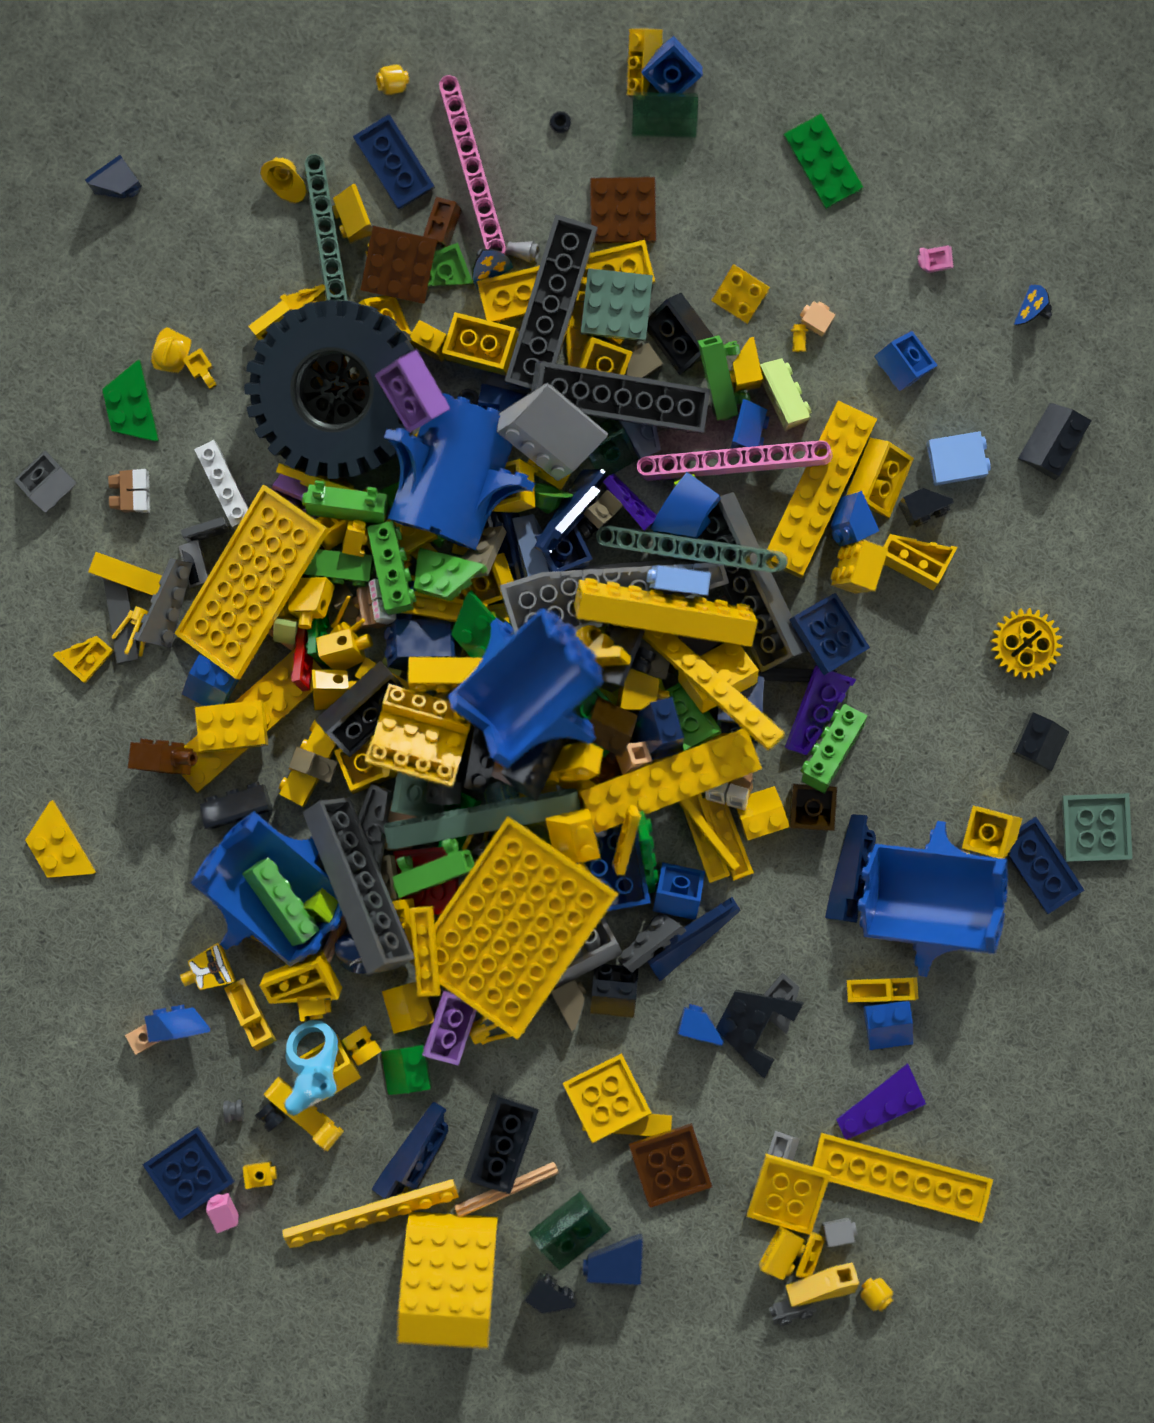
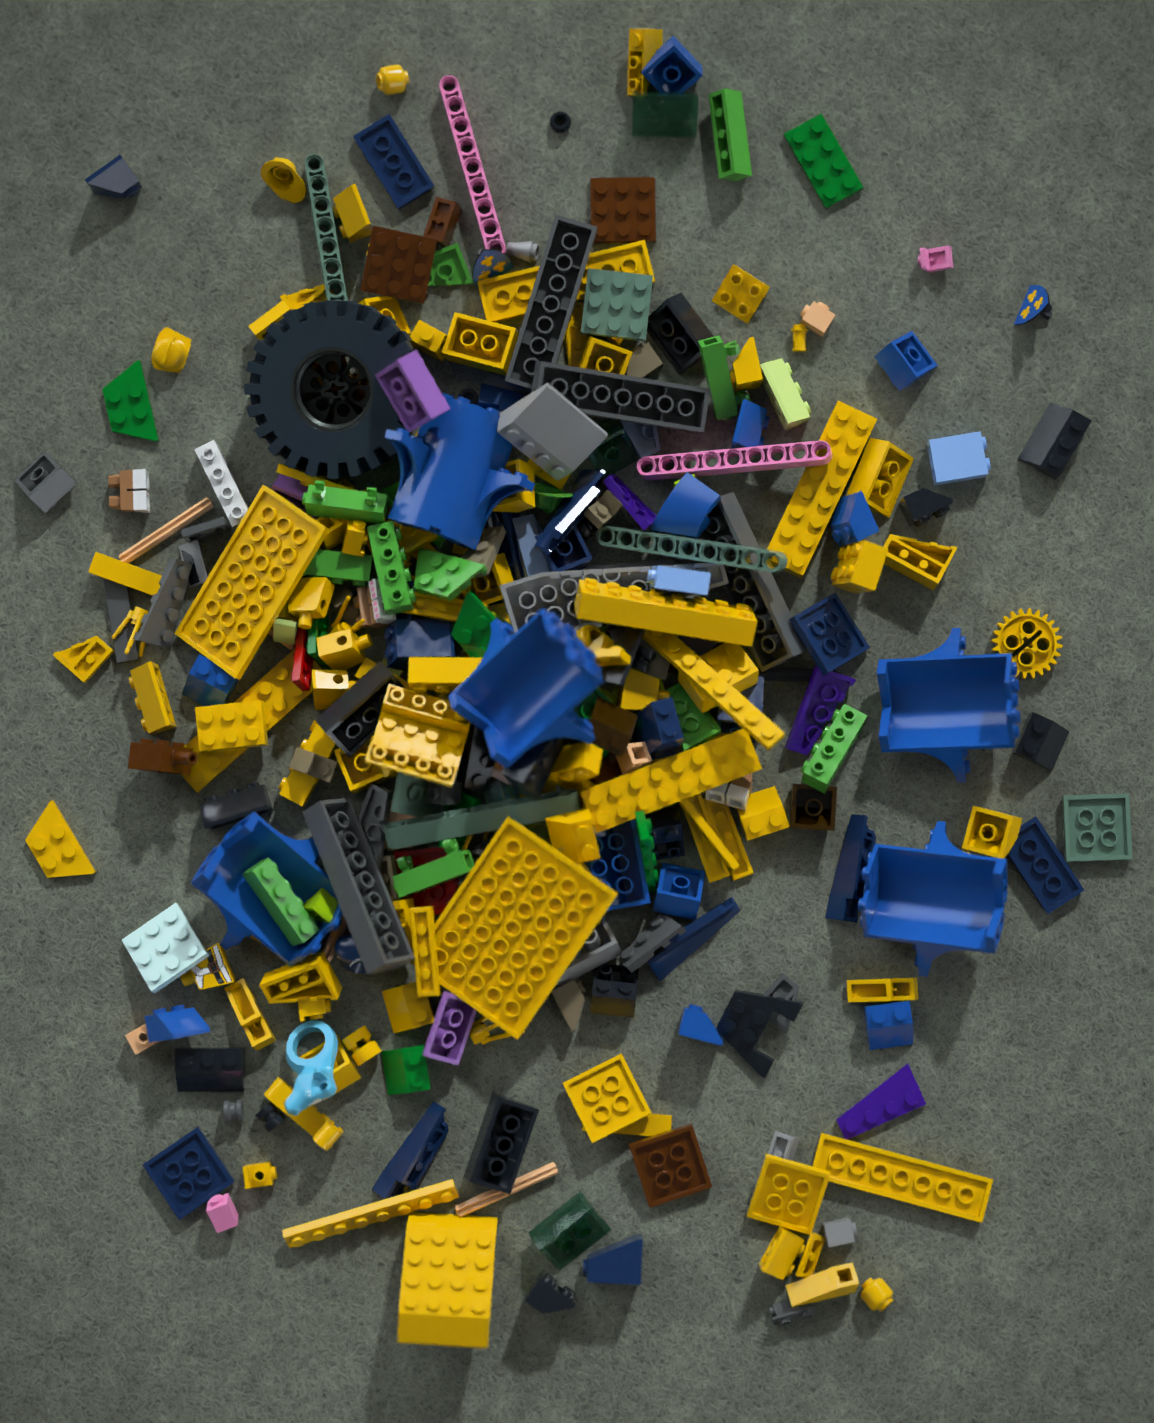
(152, 698): none -> yellow slope
(165, 948): none -> light aqua plate
(166, 531): none -> light nougat axle
(199, 366): yellow plate -> none
(210, 1069): none -> black slope
(626, 839): yellow tile -> none
(666, 833): none -> black slope
(730, 135): none -> bright green brick
(949, 703): none -> blue cylinder

